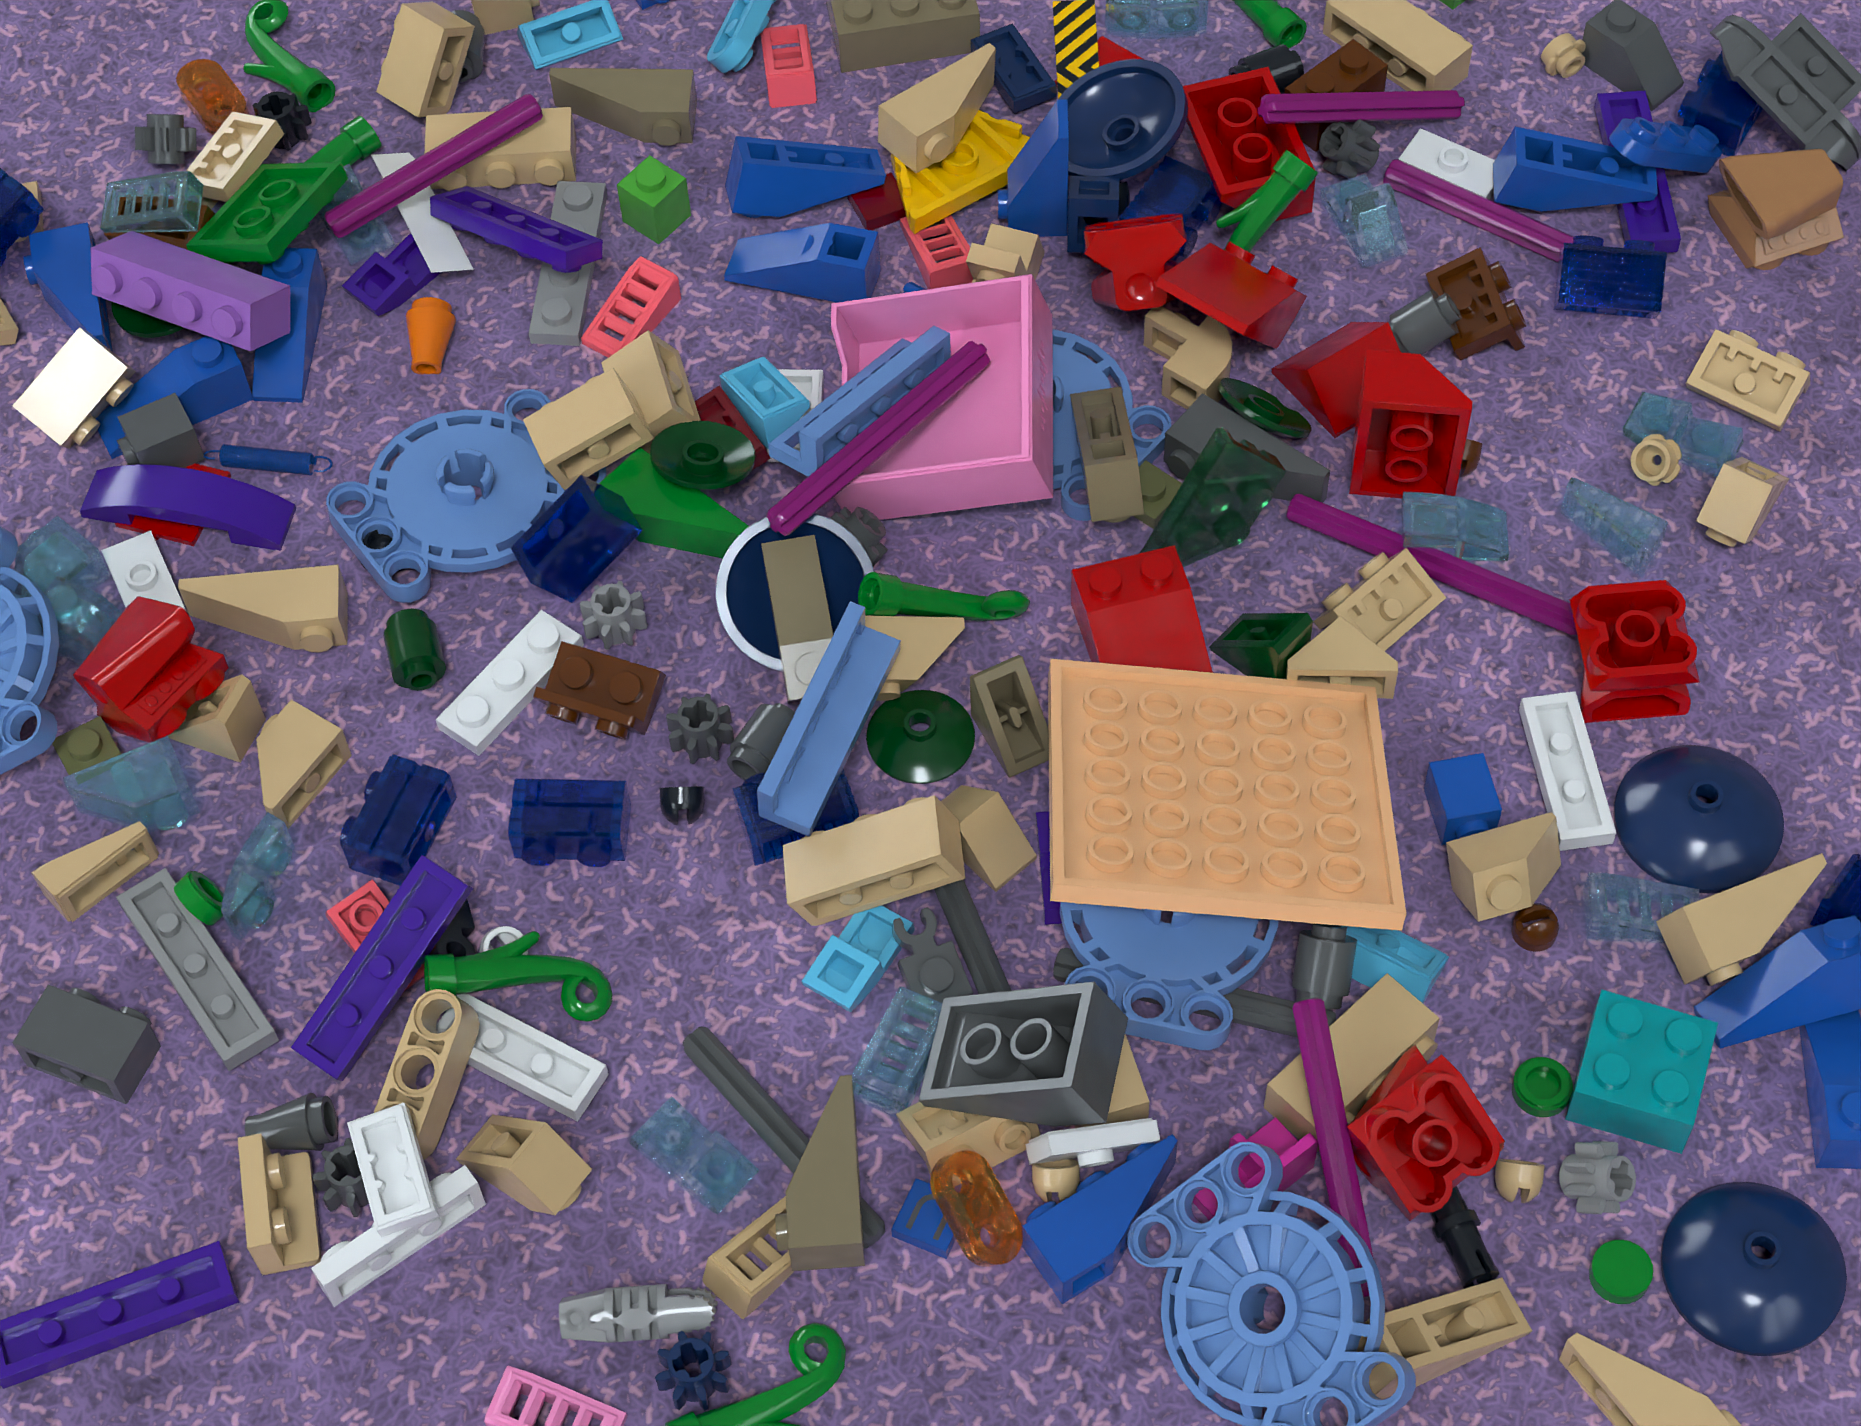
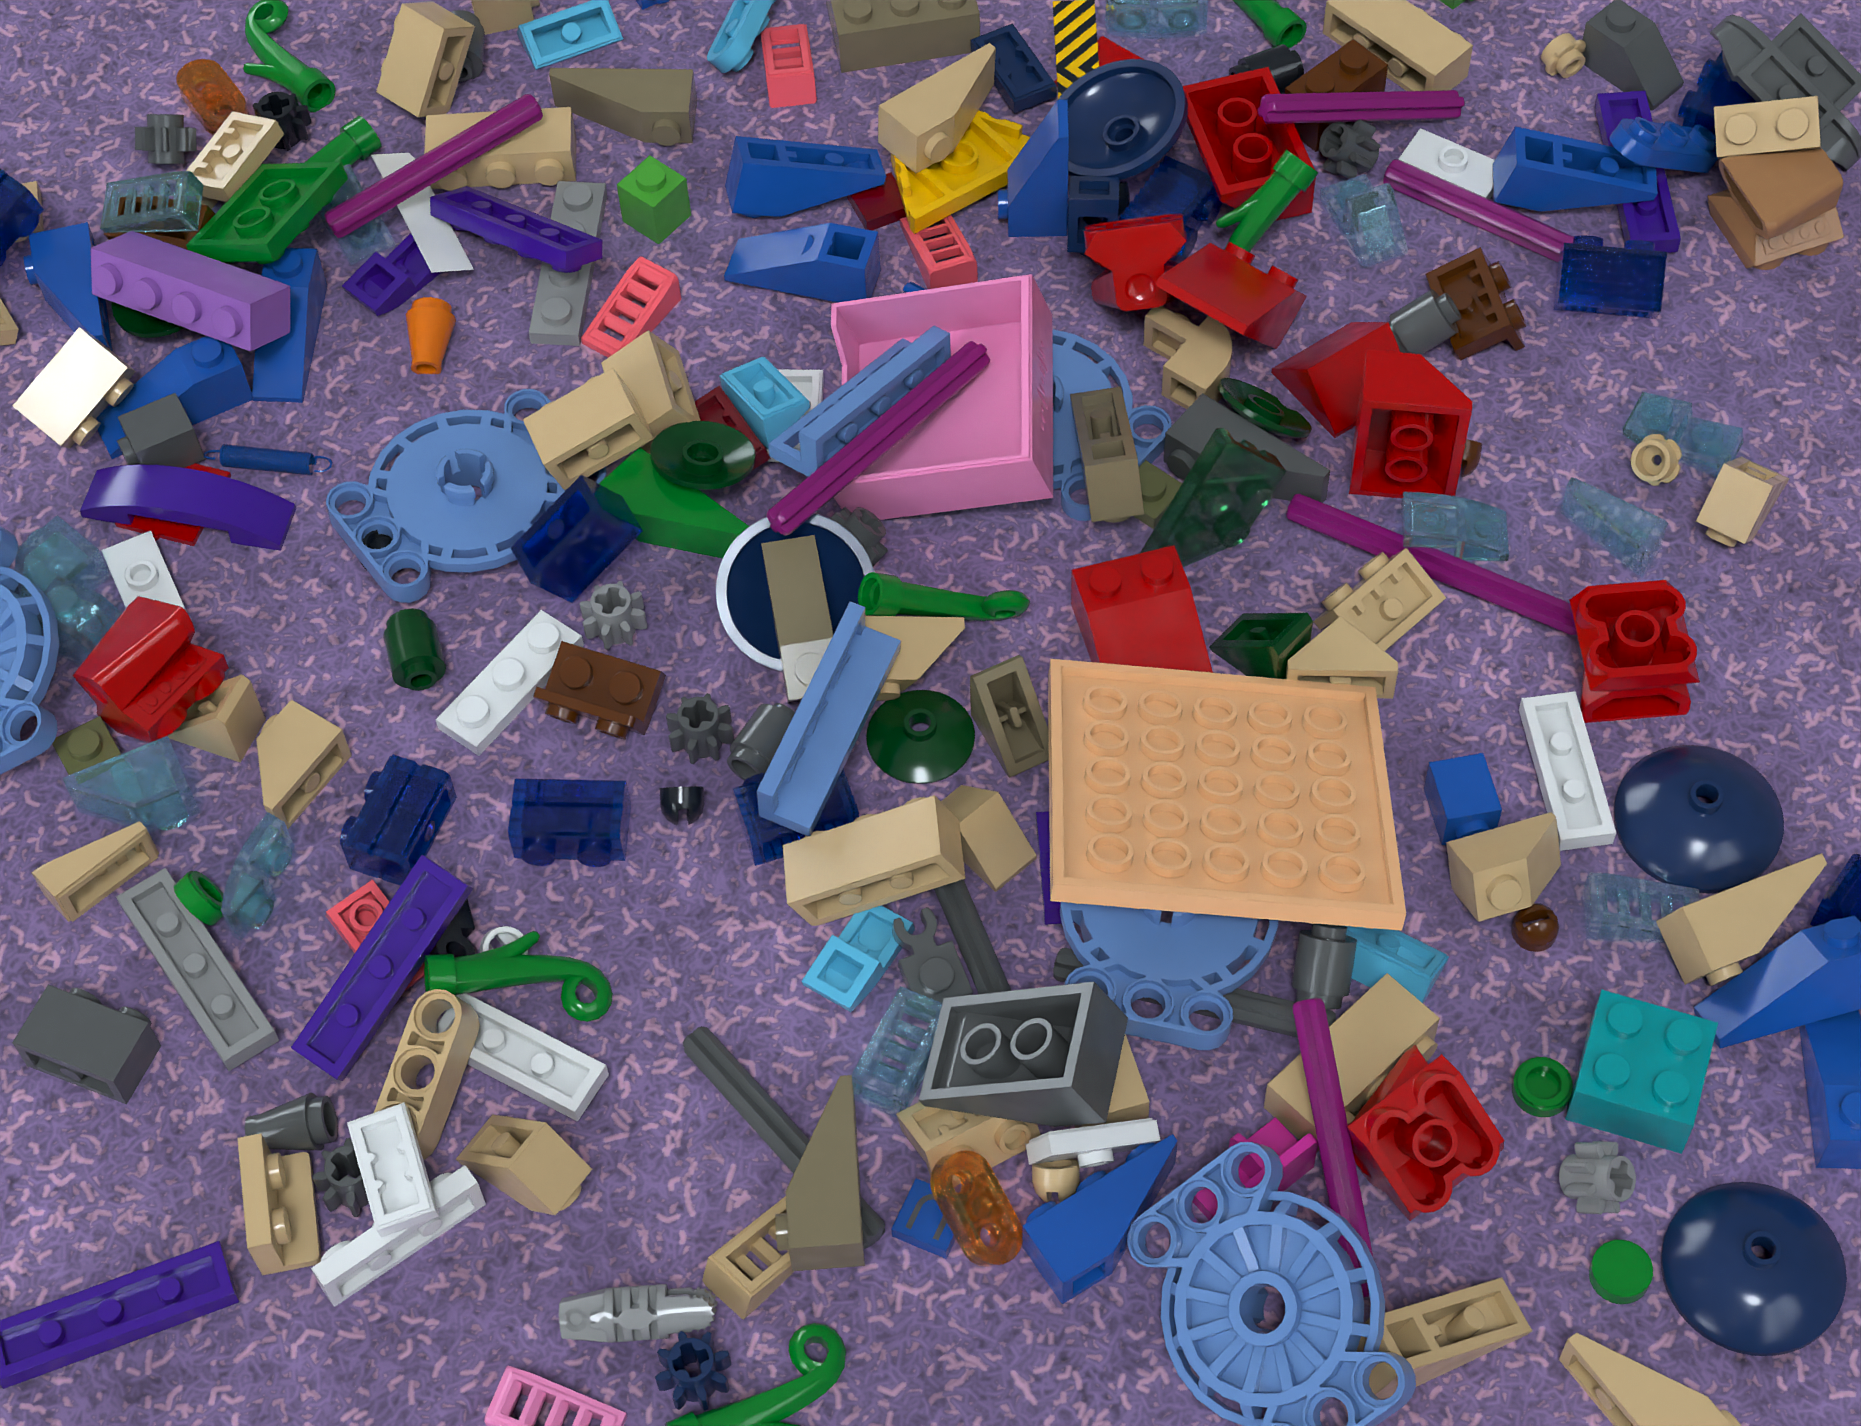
(284, 607): tan slope -> none
(693, 1157): clear light blue slope -> none
(1005, 254): tan brick -> none
(1459, 1232): black pin -> none
(1518, 1174): tan hinge -> none
(1749, 378): tan bracket -> none
(1767, 127): none -> tan brick

